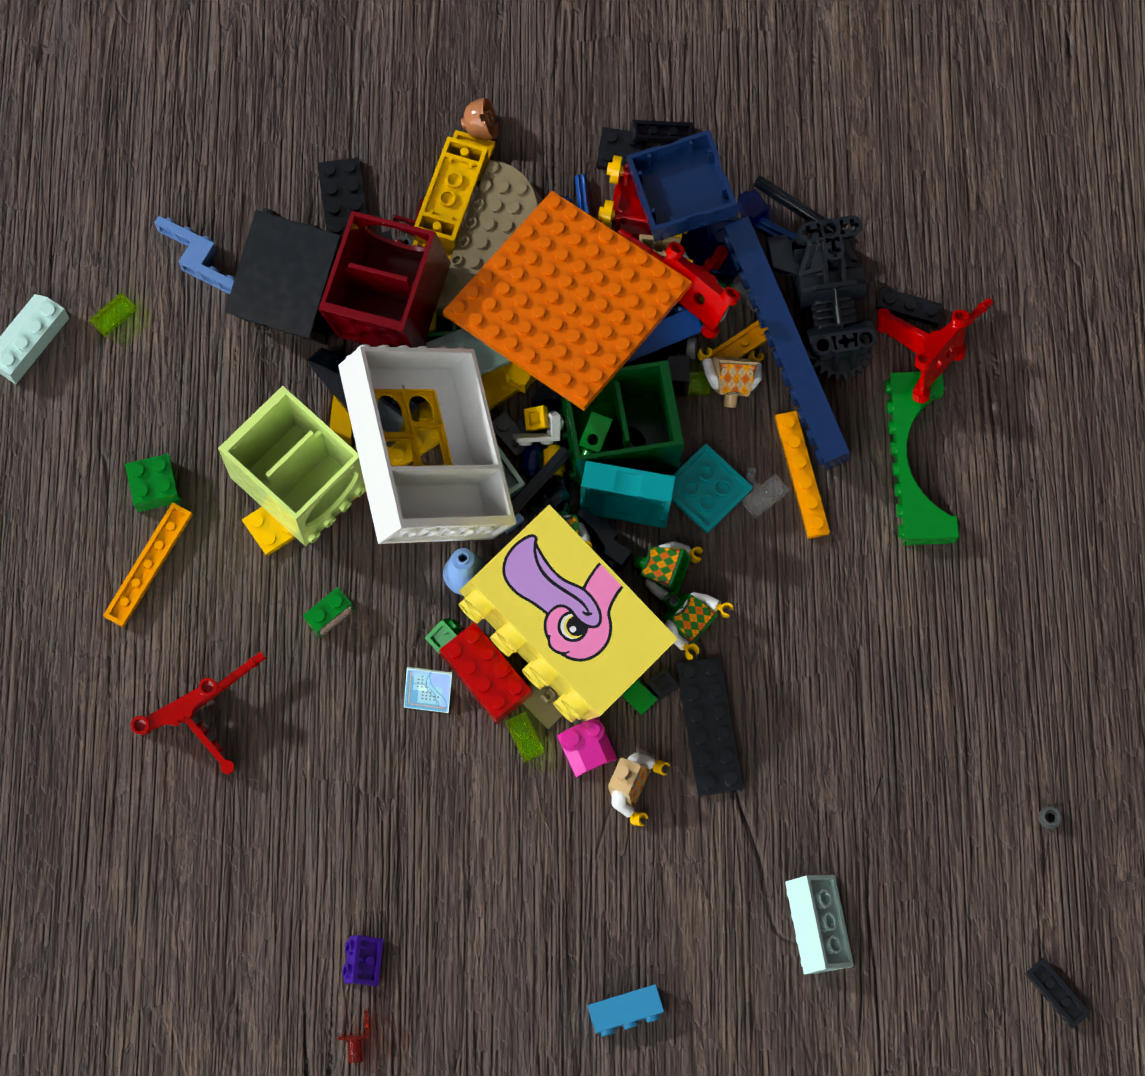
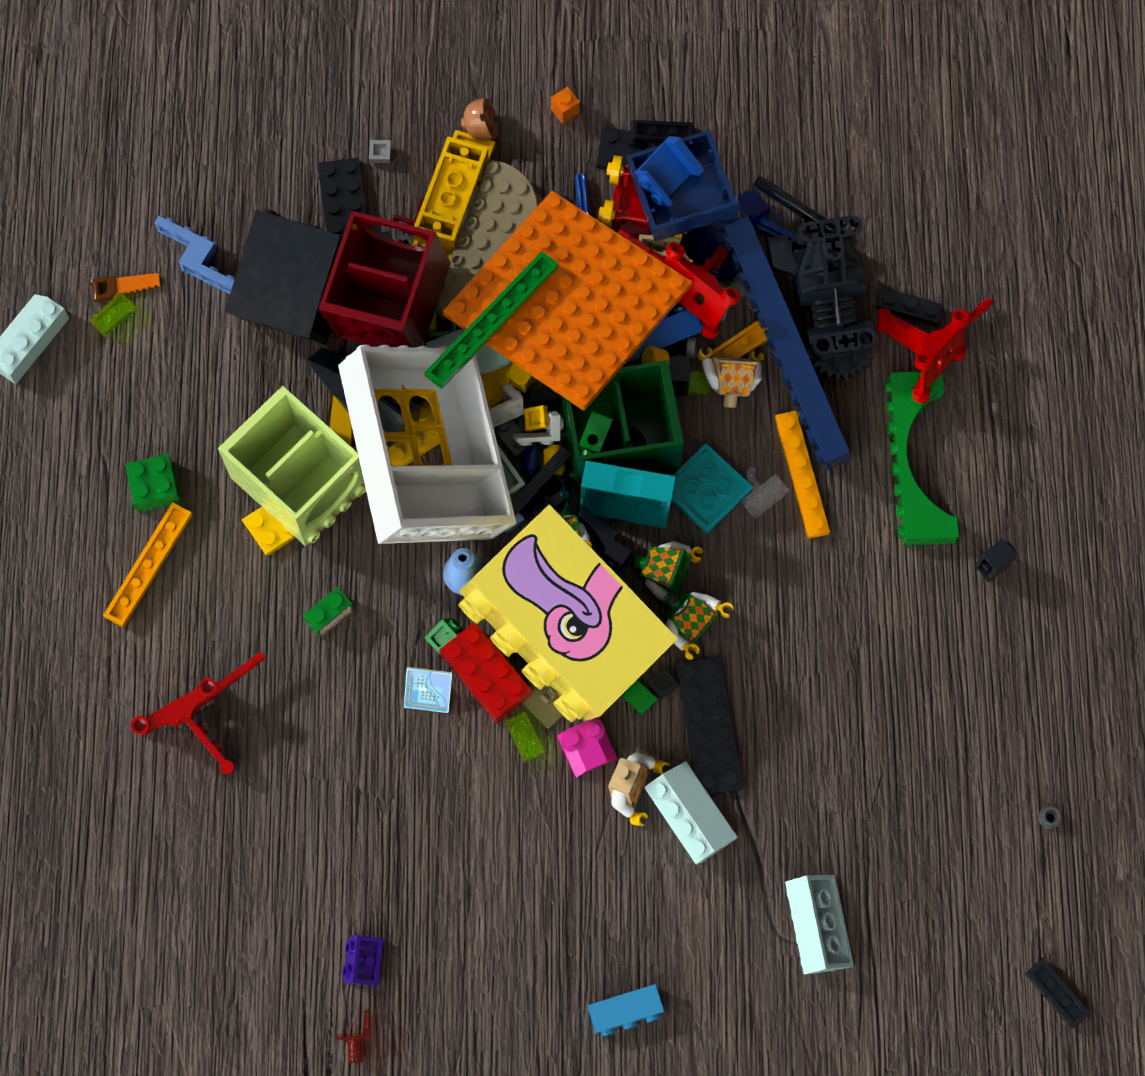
(123, 284): none -> piece
(380, 151): none -> light grey plate
(491, 320): none -> green plate
(511, 407): none -> white bracket
(564, 105): none -> orange brick
(654, 354): none -> yellow plate
(667, 169): none -> blue panel
(691, 812): none -> light aqua slope
(995, 559): none -> black brick

